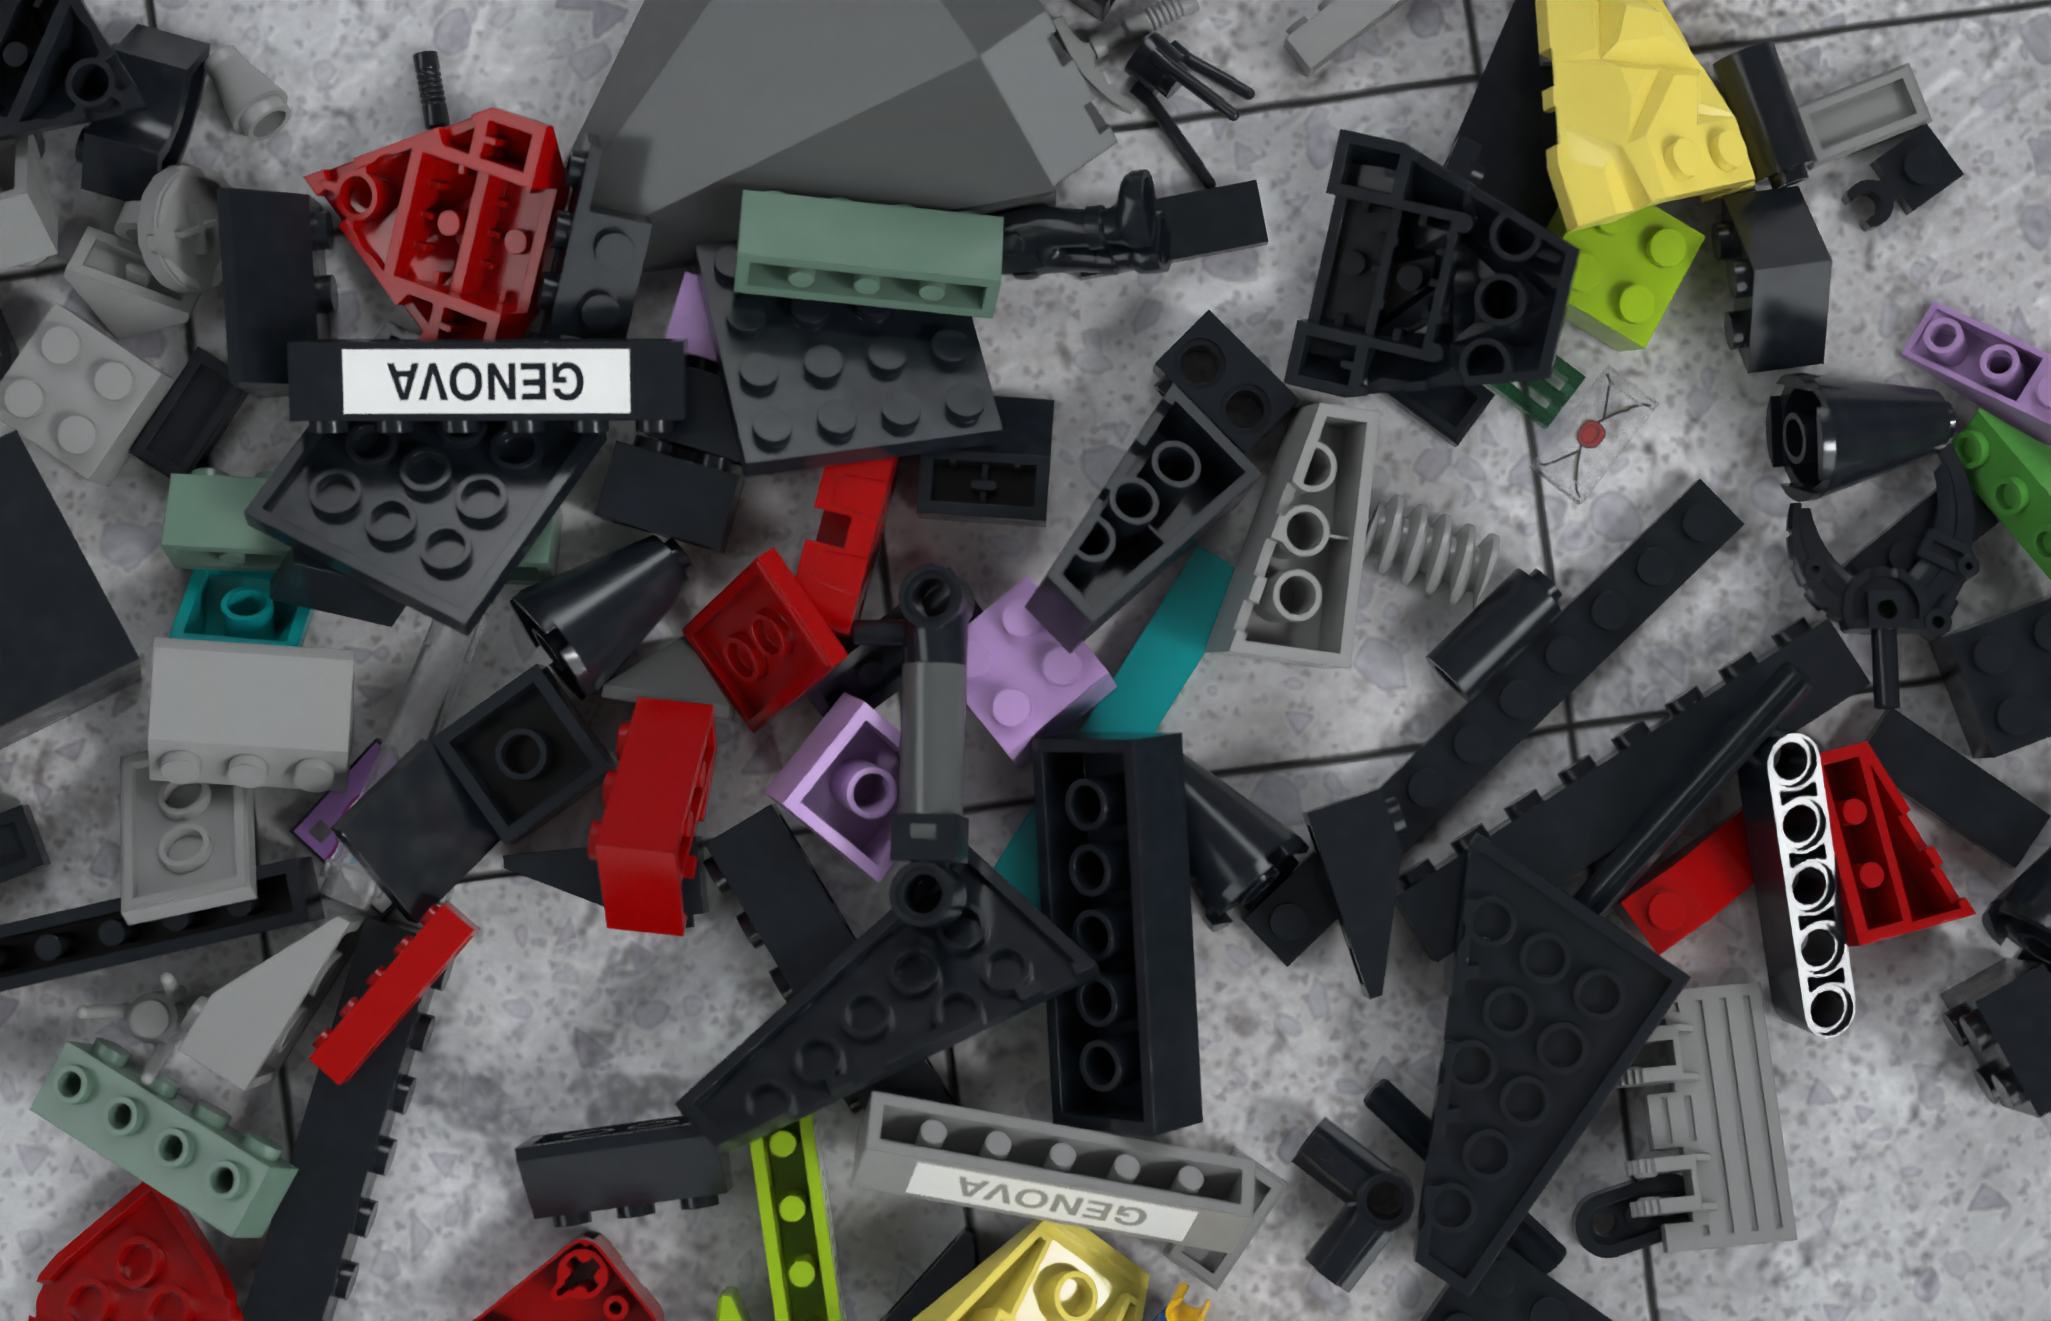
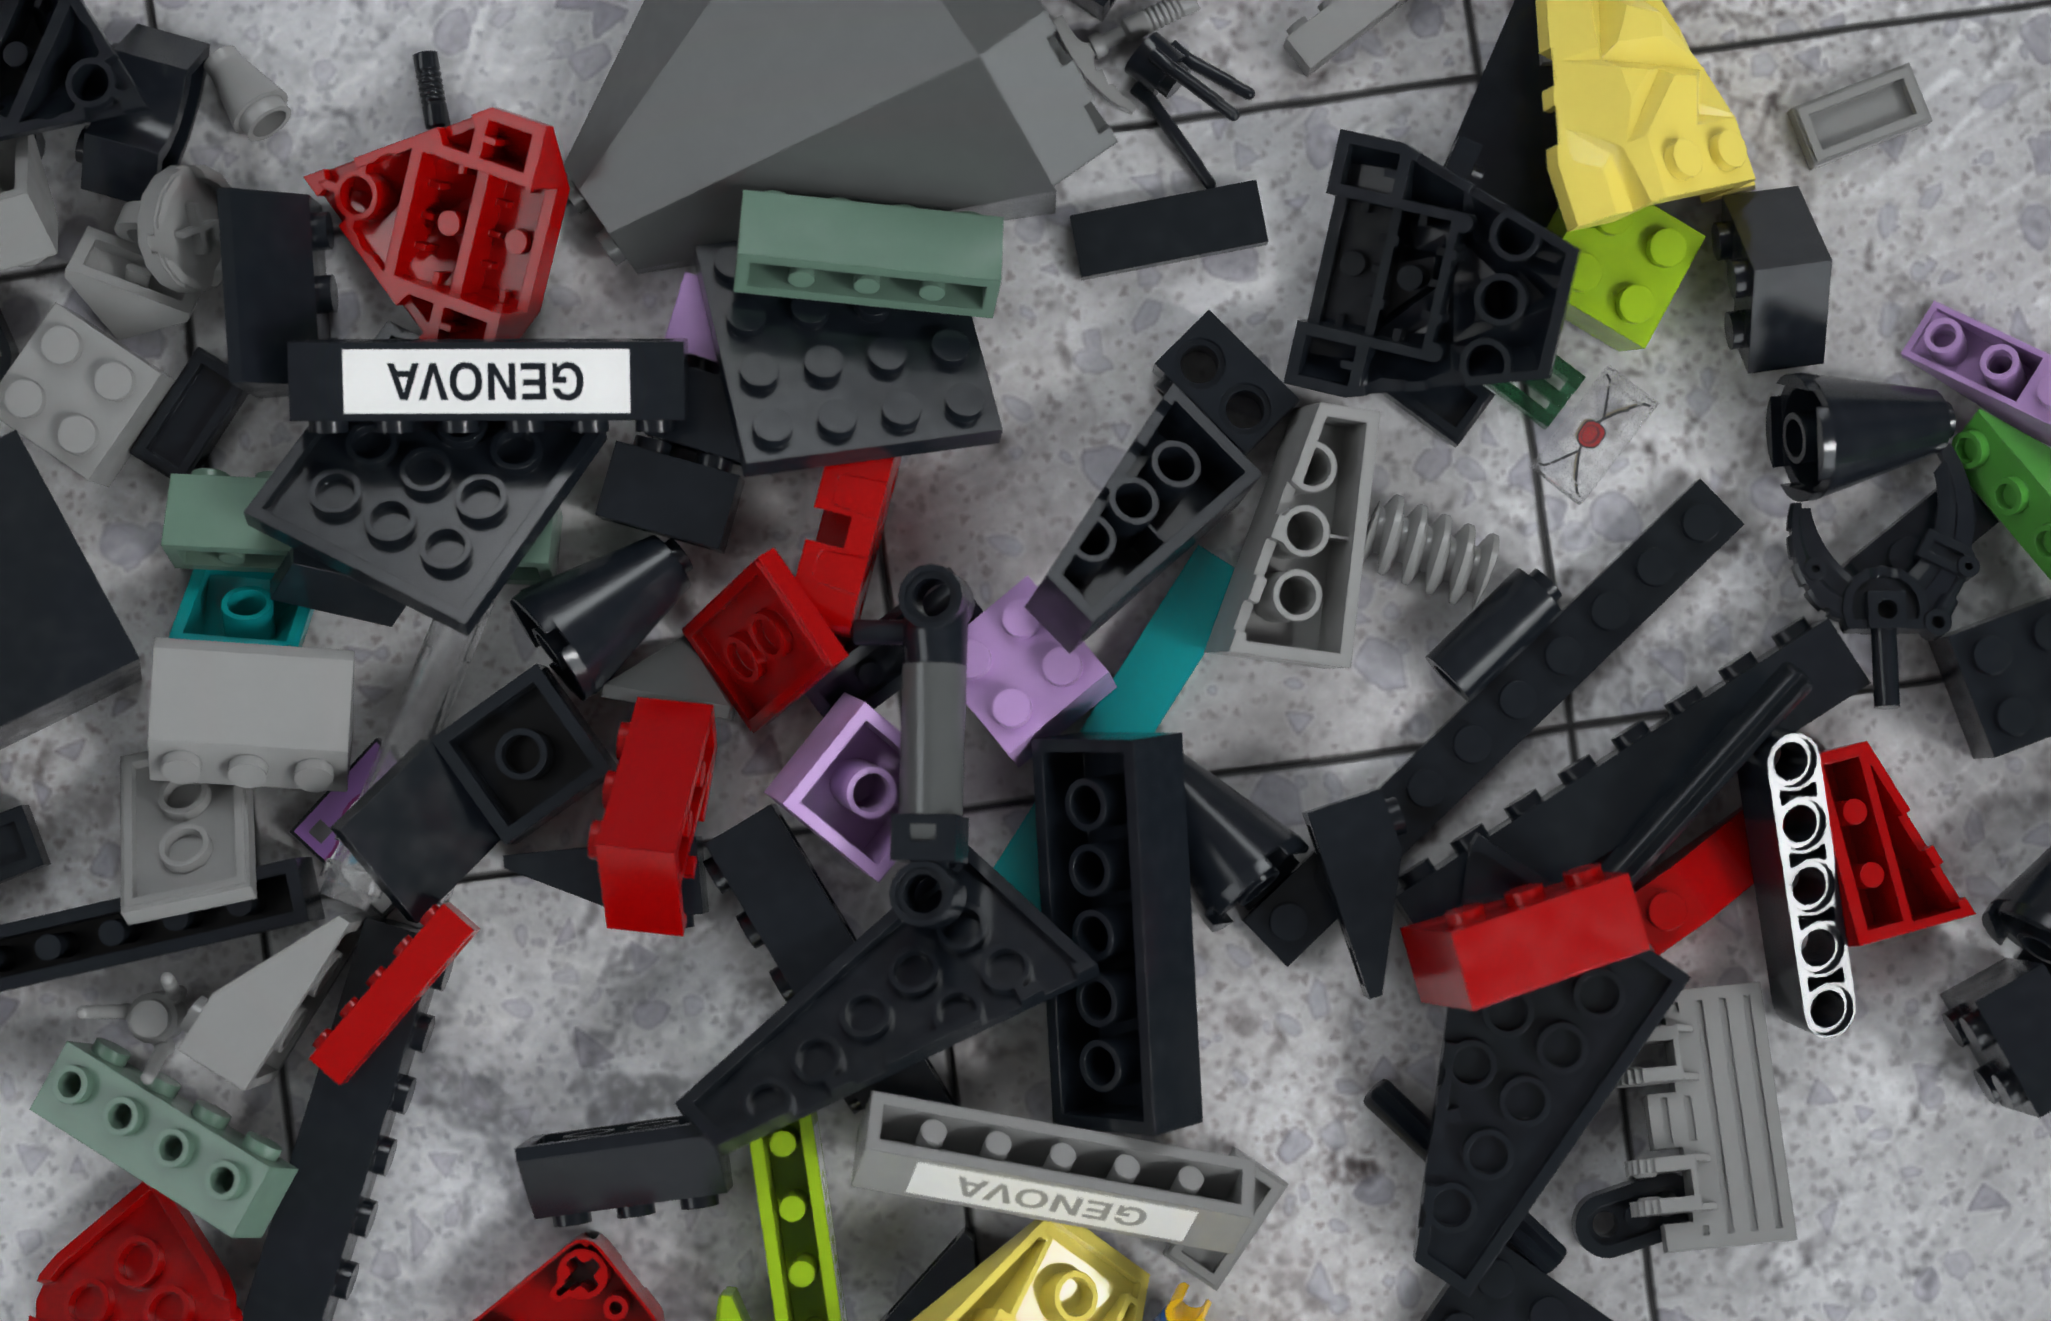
(596, 259): black bracket -> none
(994, 481): black slope -> none
(1091, 238): black piece -> none
(1357, 1230): black piece -> none
(1525, 939): none -> red wedge
(1766, 115): black brick -> none
(1907, 174): black plate -> none
(1956, 789): black tile -> none

